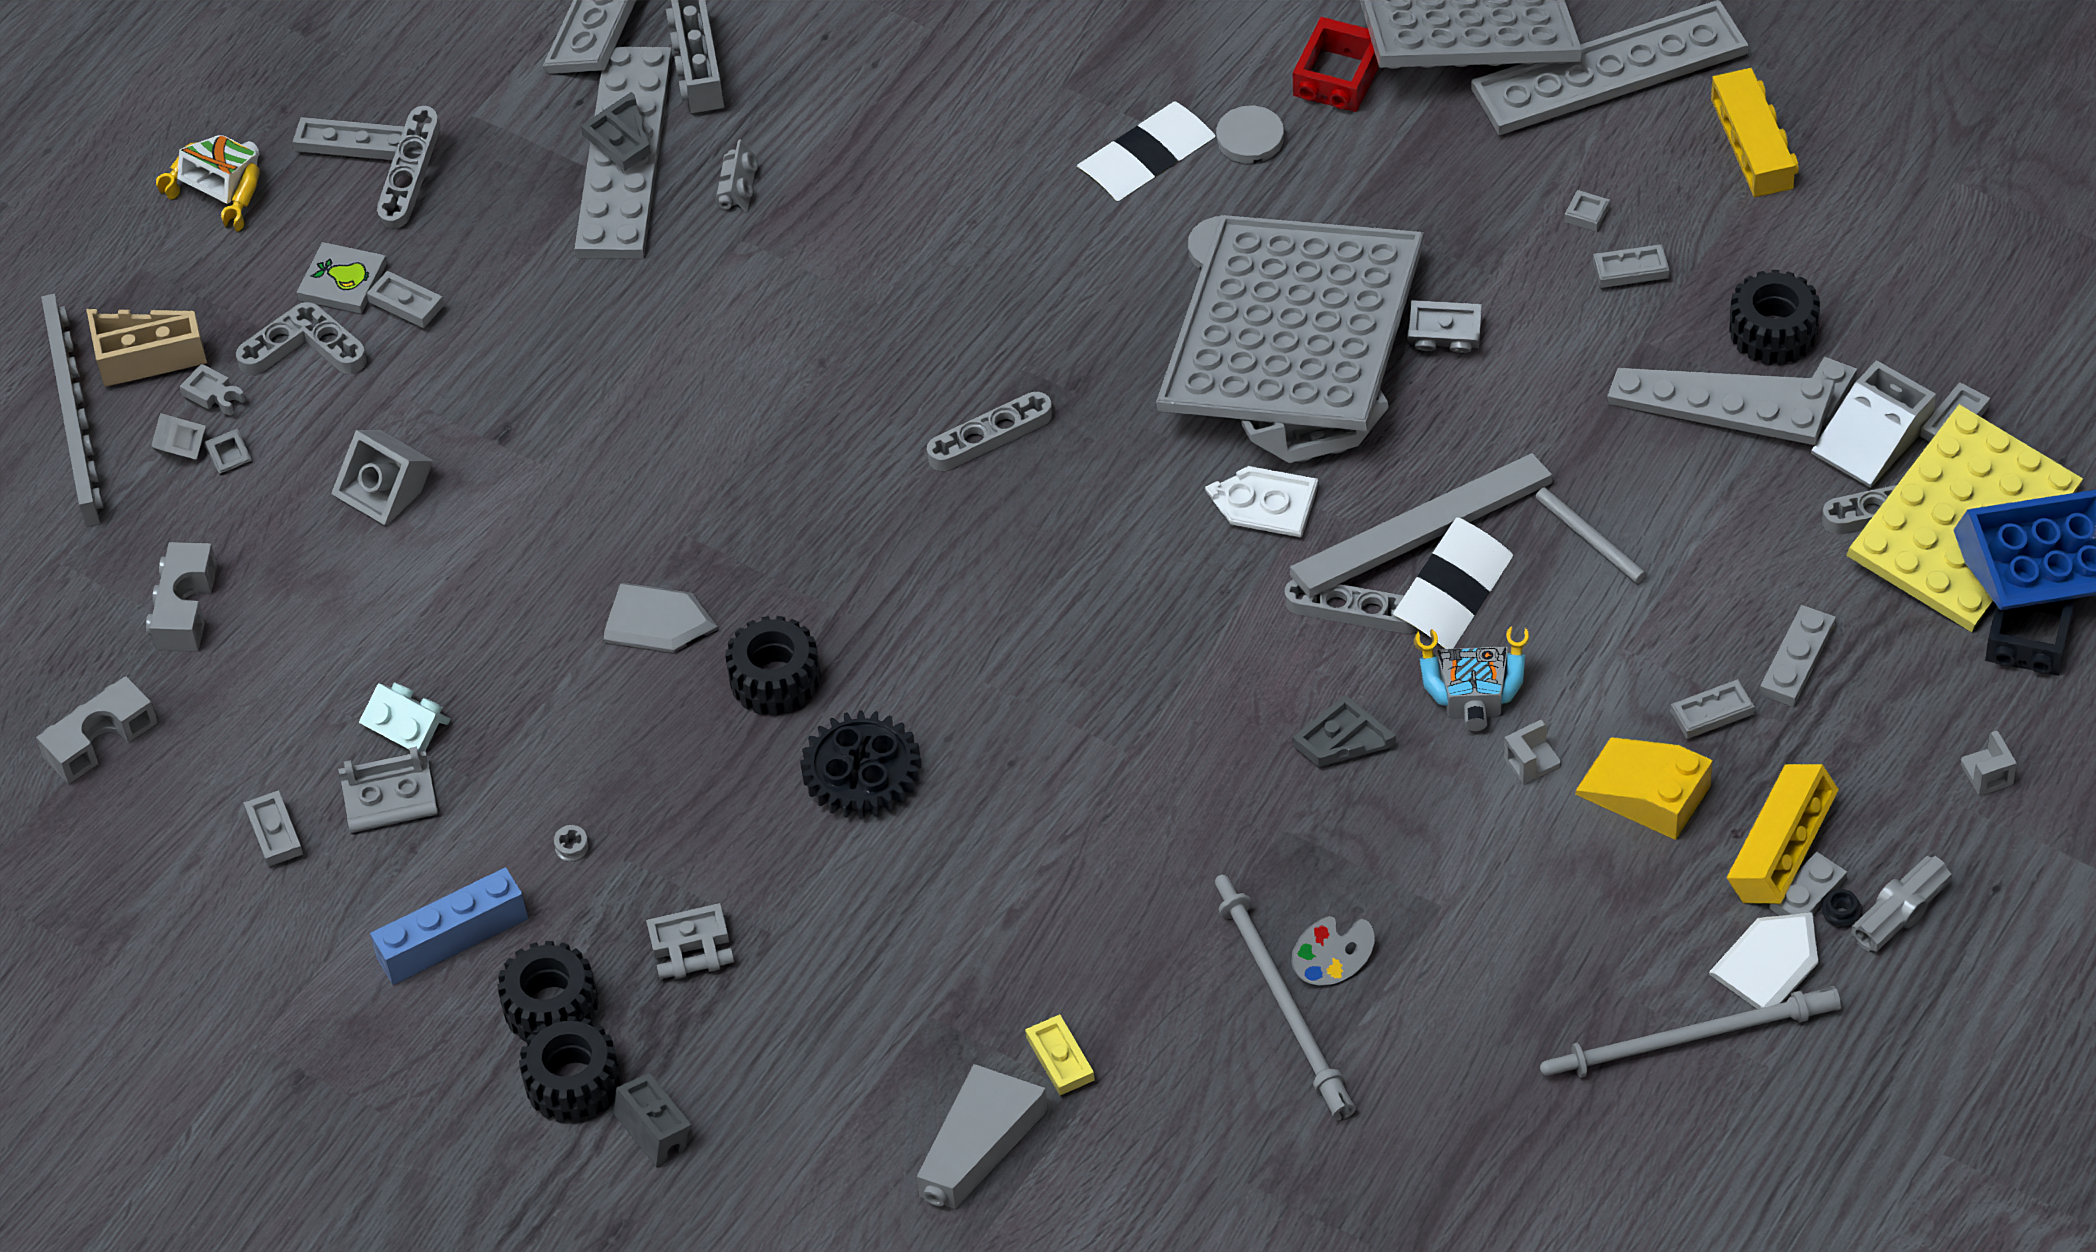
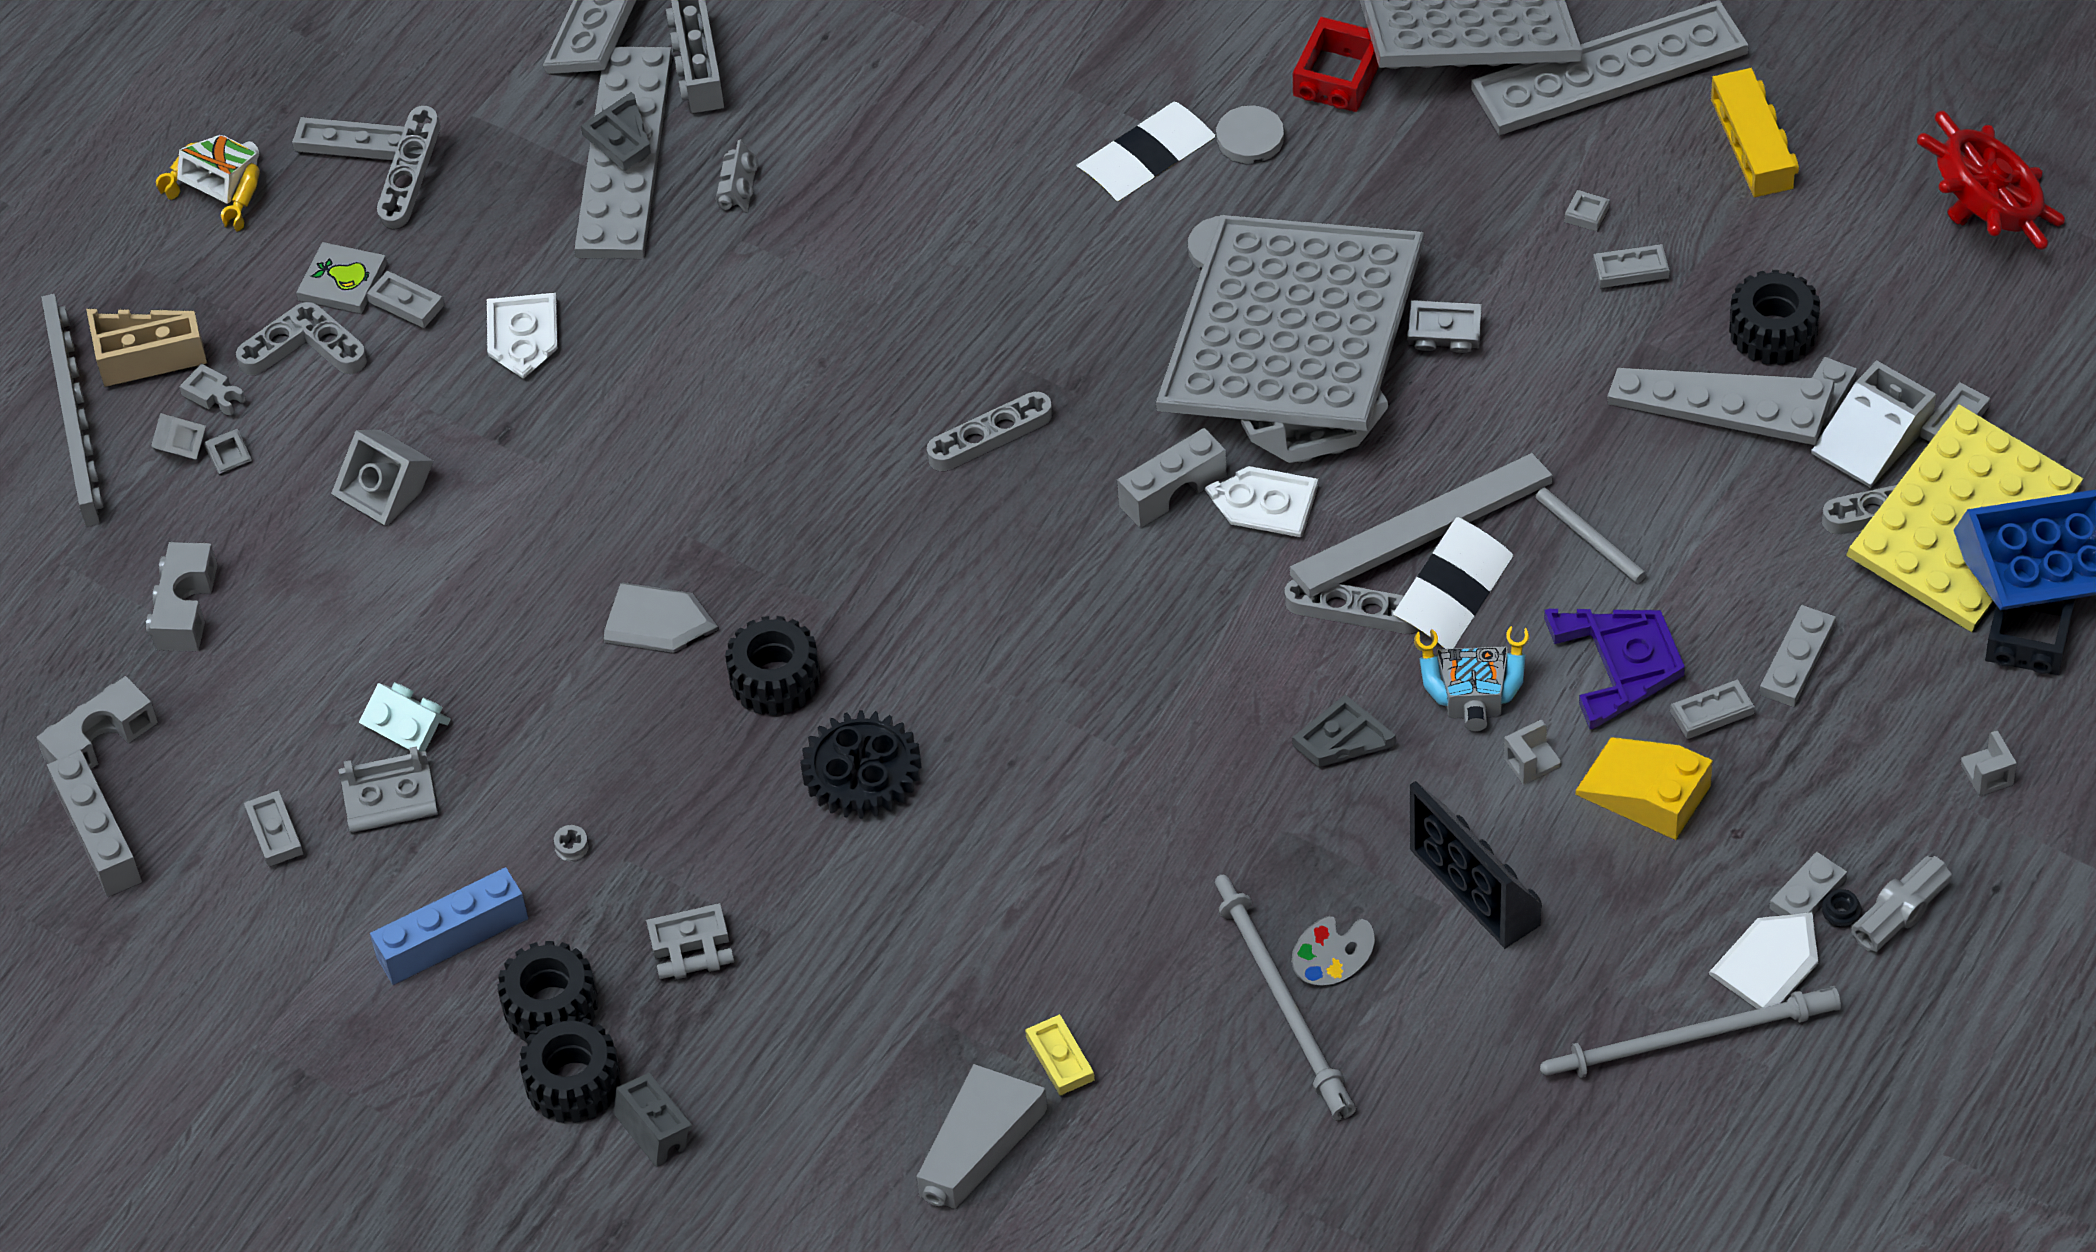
(94, 823): none -> light grey brick
(522, 331): none -> white tile
(1148, 488): none -> light grey arch
(1471, 869): none -> black slope
(1633, 649): none -> dark purple wing
(1782, 833): yellow brick -> none
(1989, 181): none -> red piece

